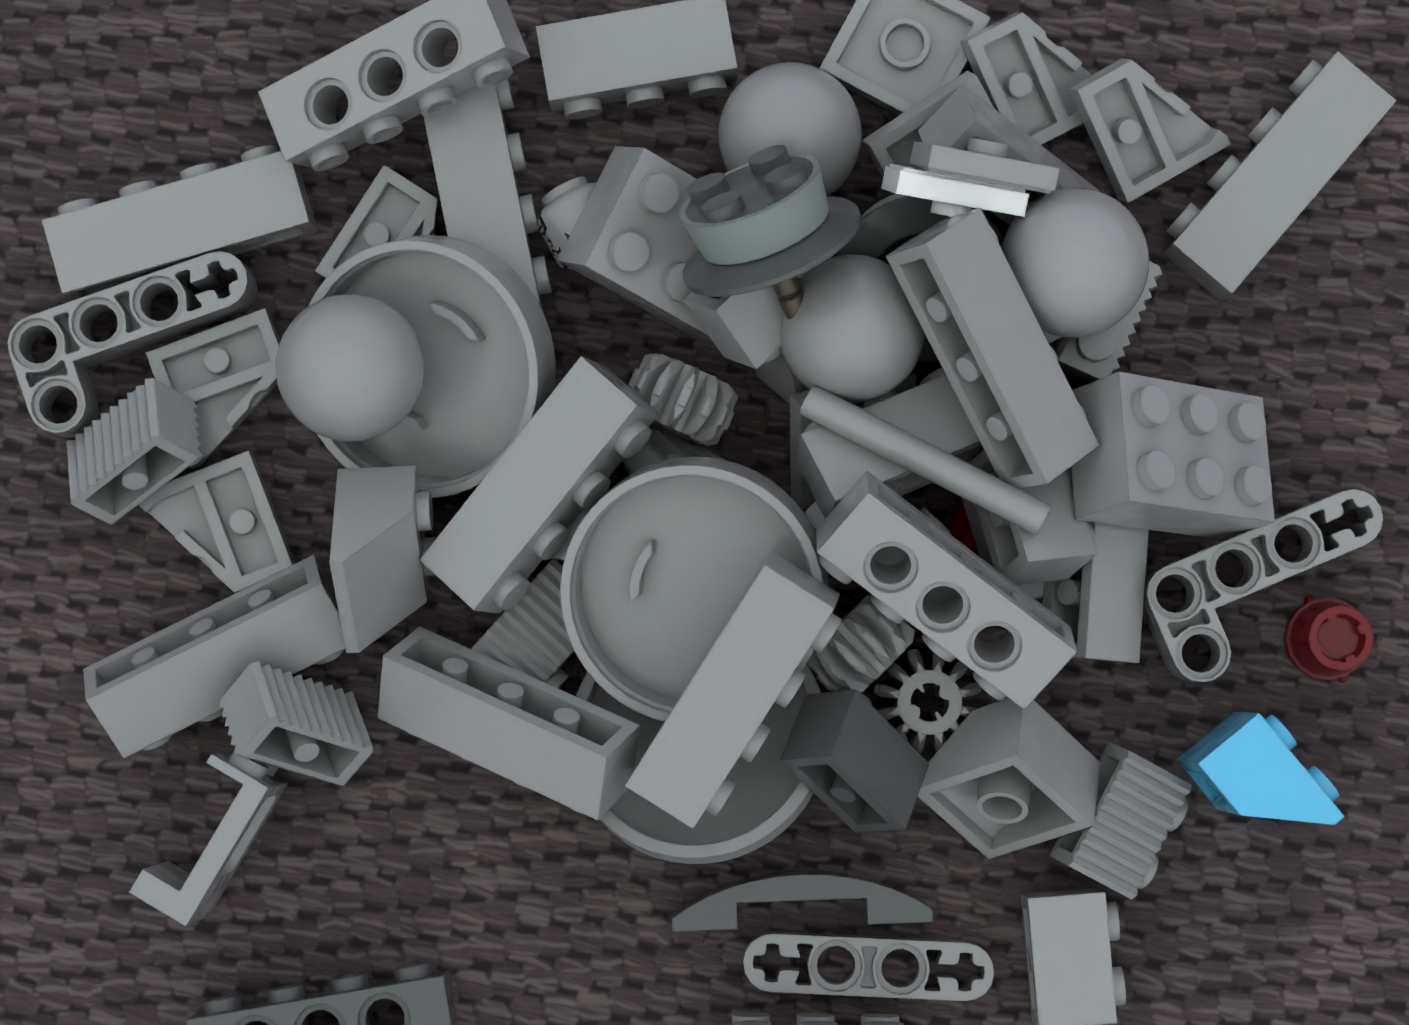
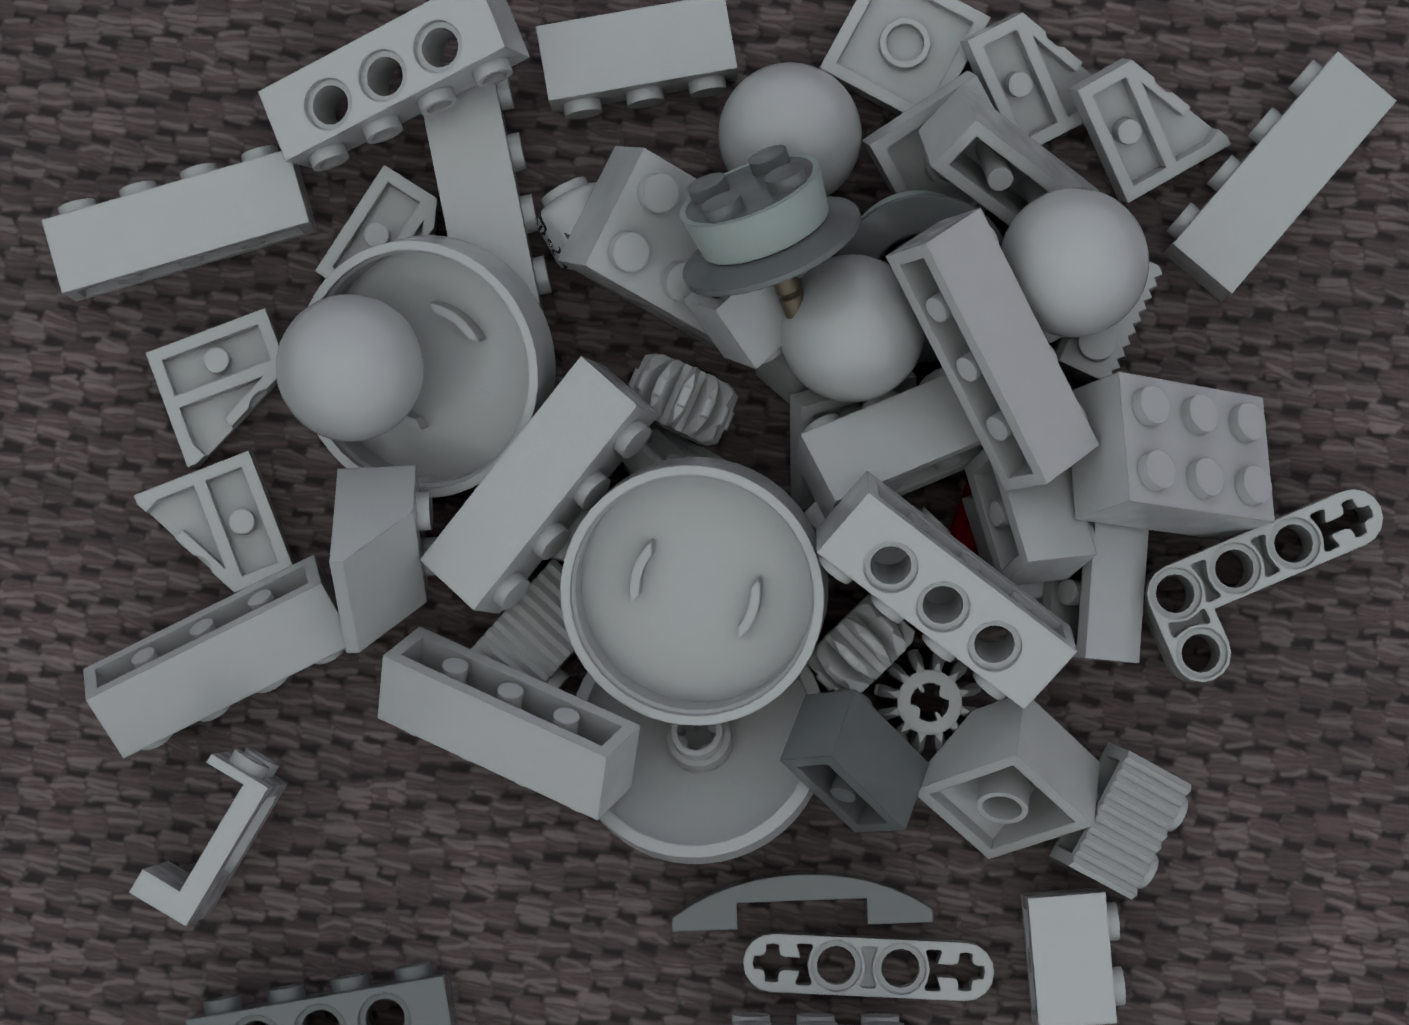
(132, 451): light grey brick -> none
(135, 330): light grey beam -> none
(295, 724): light grey brick -> none
(734, 690): light grey brick -> none
(925, 459): light grey piece -> none
(954, 194): white plate -> none
(985, 163): light grey plate -> none
(1251, 772): medium azure slope -> none
(1327, 638): dark red piece -> none

